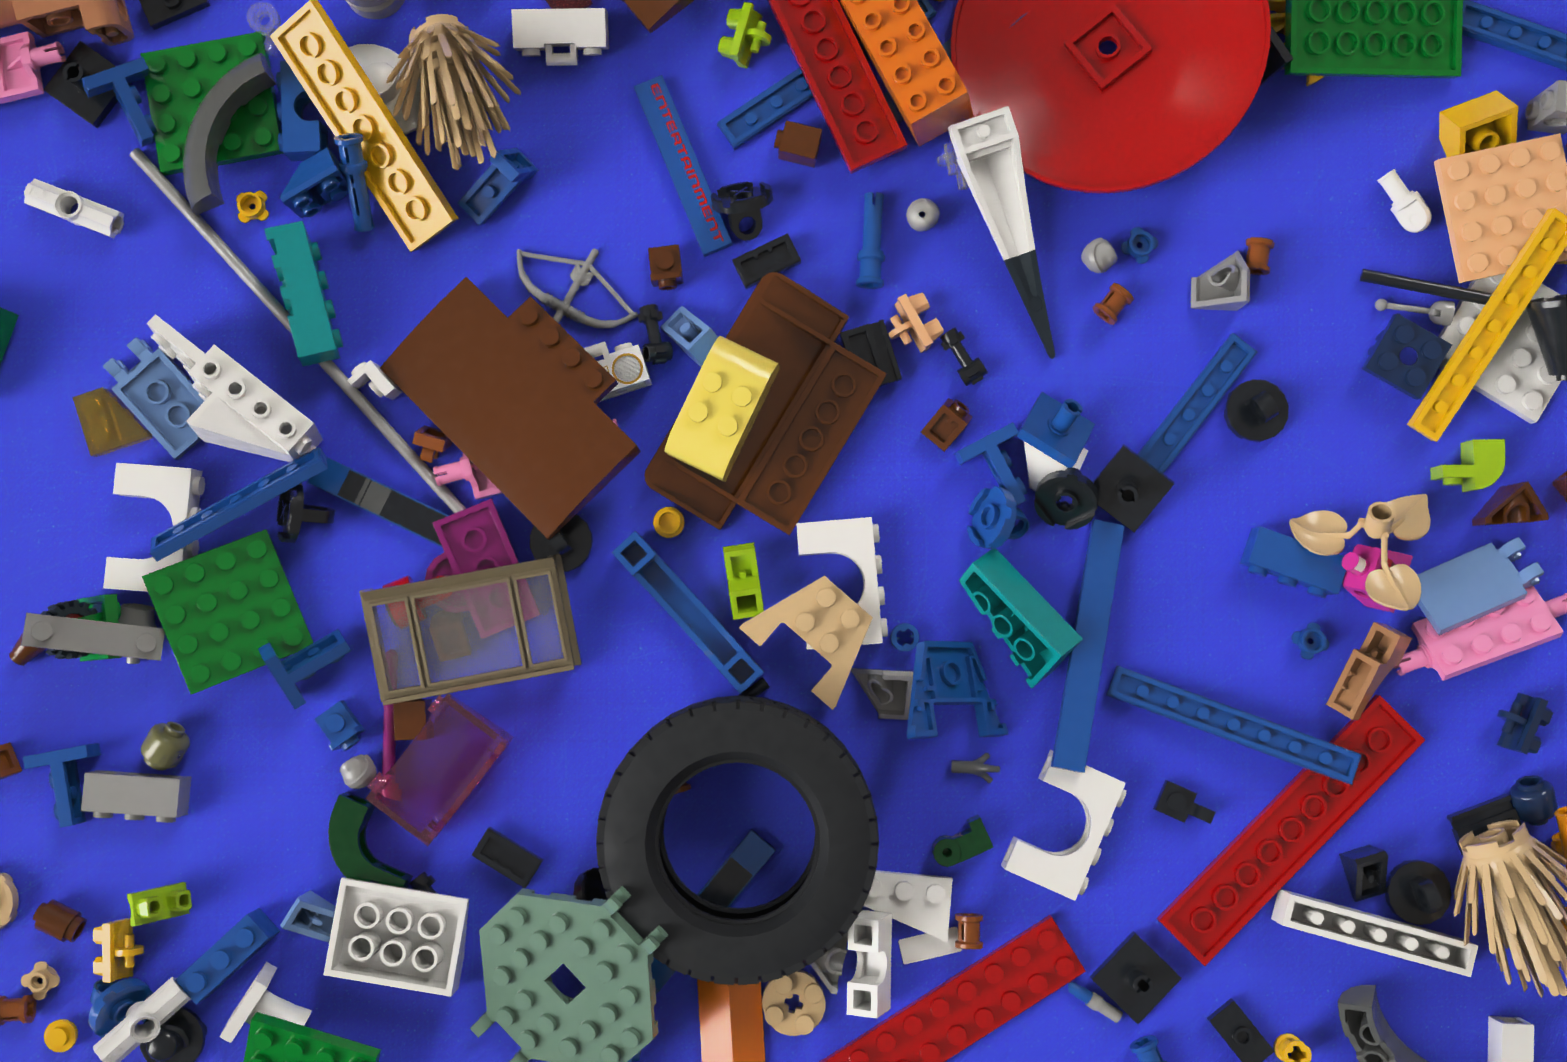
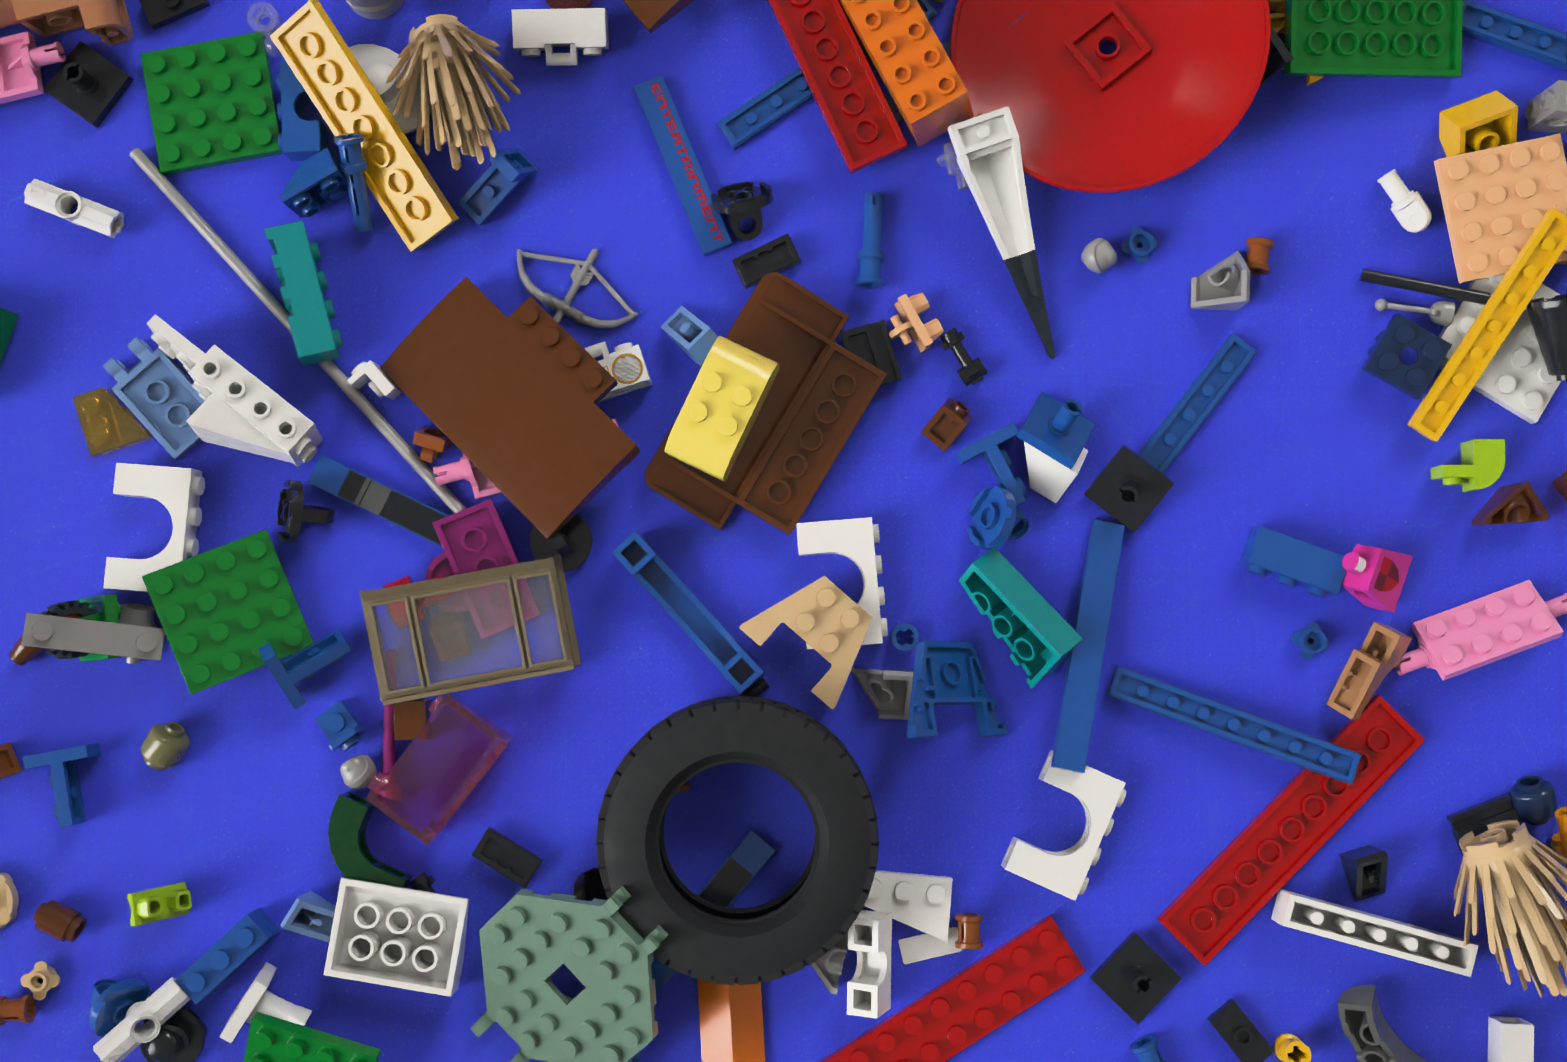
(60, 1035): yellow plate -> none
(117, 950): yellow hips -> none
(128, 96): blue bracket -> none
(136, 795): light grey brick -> none
(211, 124): dark grey brick -> none
(238, 503): blue tile -> none
(245, 200): yellow plate -> none
(656, 350): black bar -> none
(665, 267): reddish brown bracket -> none
(668, 522): yellow plate -> none
(743, 580): lime brick -> none
(748, 36): lime hips -> none
(798, 143): reddish brown brick -> none
(803, 1019): tan plate -> none
(931, 214): light grey piece -> none
(963, 845): dark green leg -> none
(975, 767): dark grey bar -> none
(1071, 484): black plate -> none
(1095, 1001): light grey piece -> none
(1113, 303): dark orange bush -> none
(1179, 802): black plate -> none
(1256, 410): black tile -> none
(1406, 517): tan plant -> none
(1418, 892): black tile -> none
(1475, 585): medium blue tile -> none
(1522, 723): dark blue hips -> none

